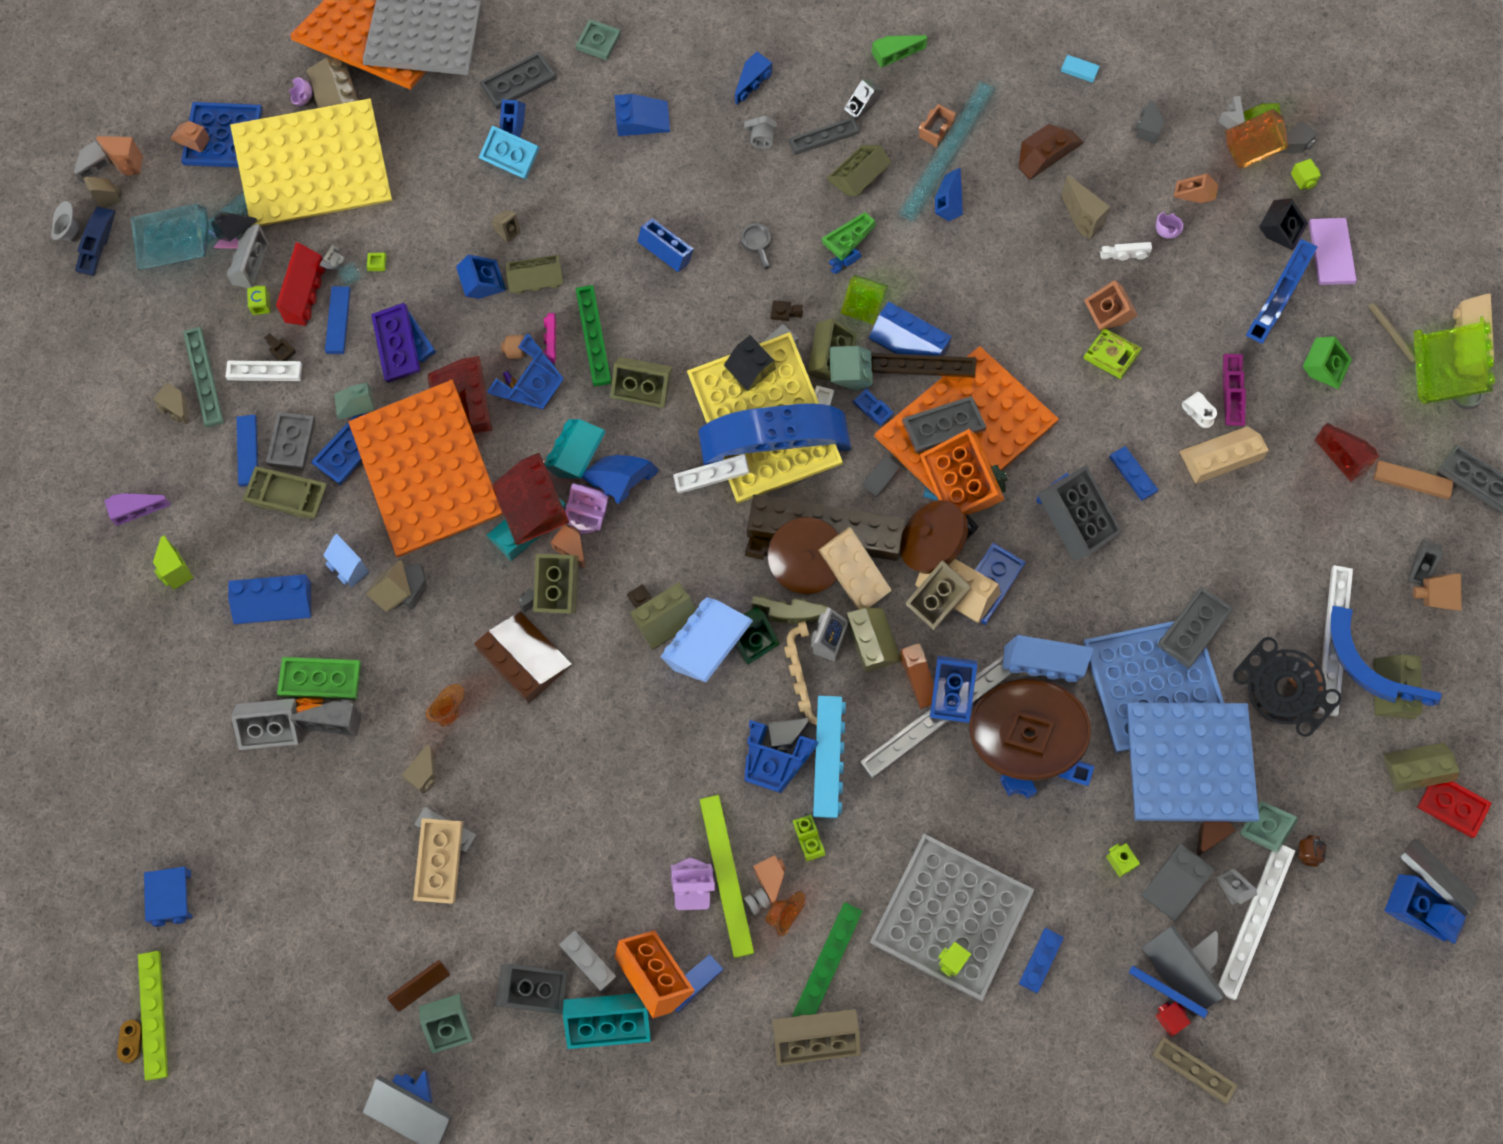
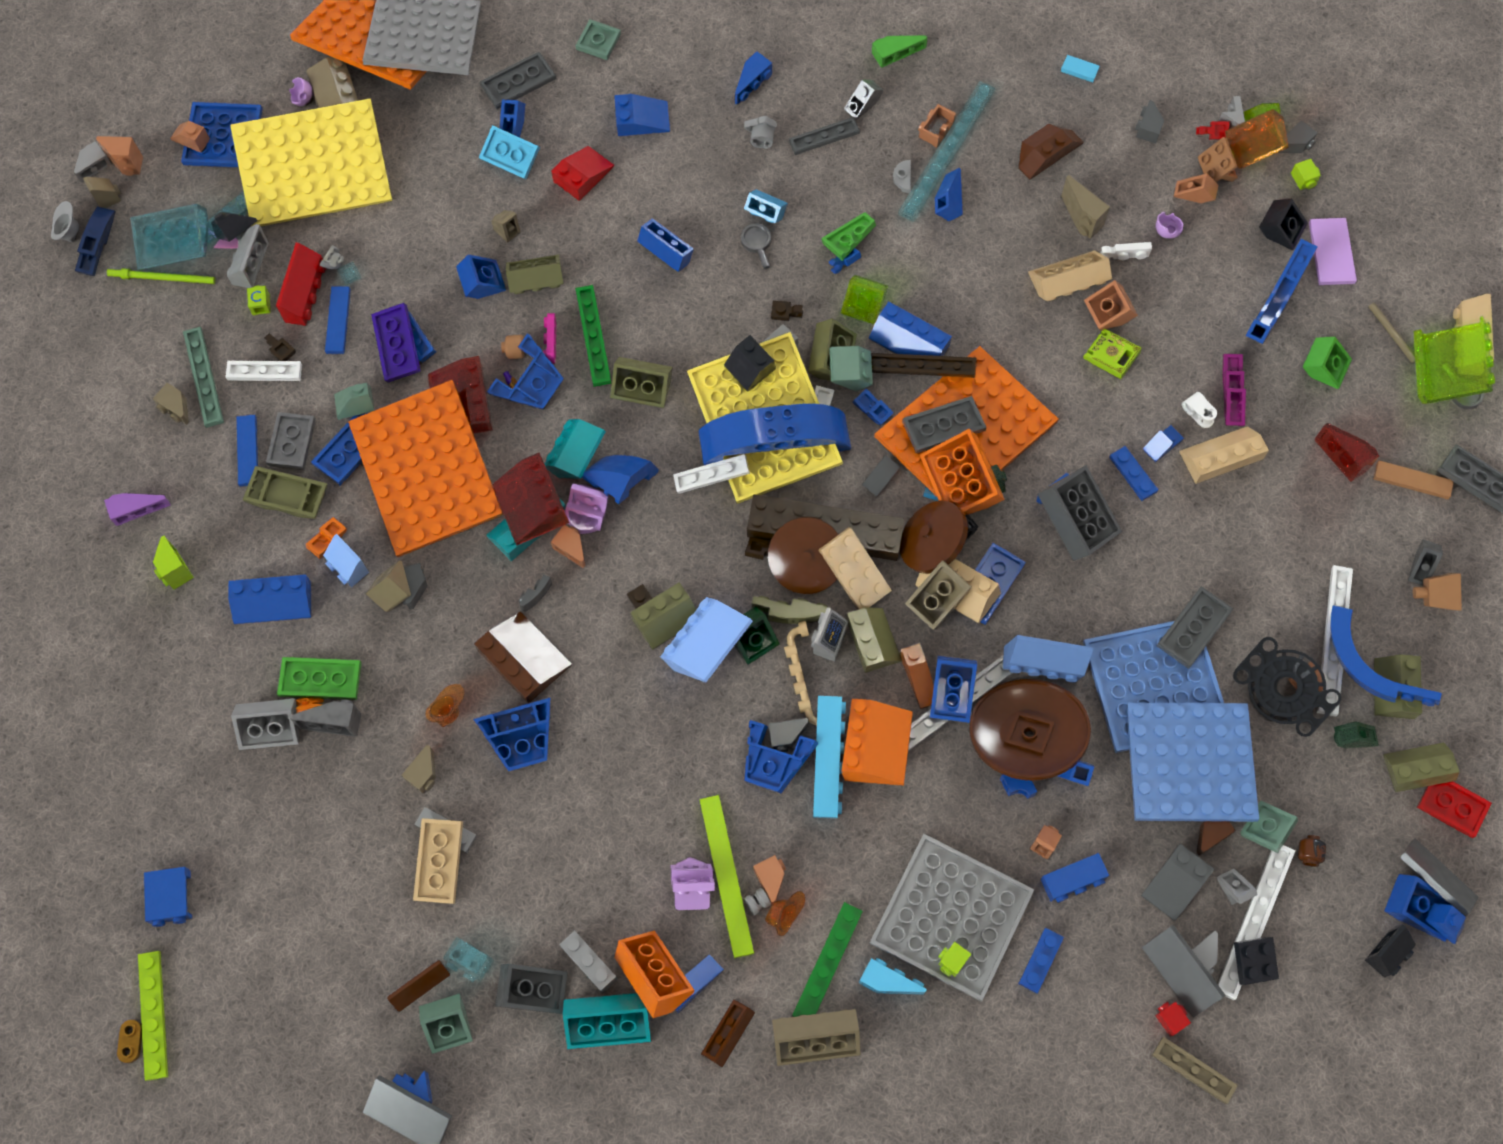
(127, 274): none -> lime bar
(321, 541): none -> orange slope
(376, 262): lime tile -> none
(468, 960): none -> clear light blue brick
(519, 733): none -> blue wedge
(555, 583): olive slope -> none
(581, 172): none -> red slope
(728, 1033): none -> reddish brown slope
(765, 206): none -> dark azure brick
(808, 838): lime slope -> none
(860, 169): olive slope -> none
(876, 743): none -> orange slope
(884, 980): none -> medium azure slope
(902, 176): none -> light grey plate
(1046, 841): none -> nougat slope
(1071, 275): none -> tan slope
(1075, 878): none -> blue brick
(1122, 859): lime brick -> none
(1163, 443): none -> slope
(1169, 992): blue tile -> none
(1216, 130): none -> red plate
(1219, 161): none -> medium nougat bracket
(1256, 960): none -> black plate
(1355, 735): none -> clear green slope
(1391, 951): none -> black slope

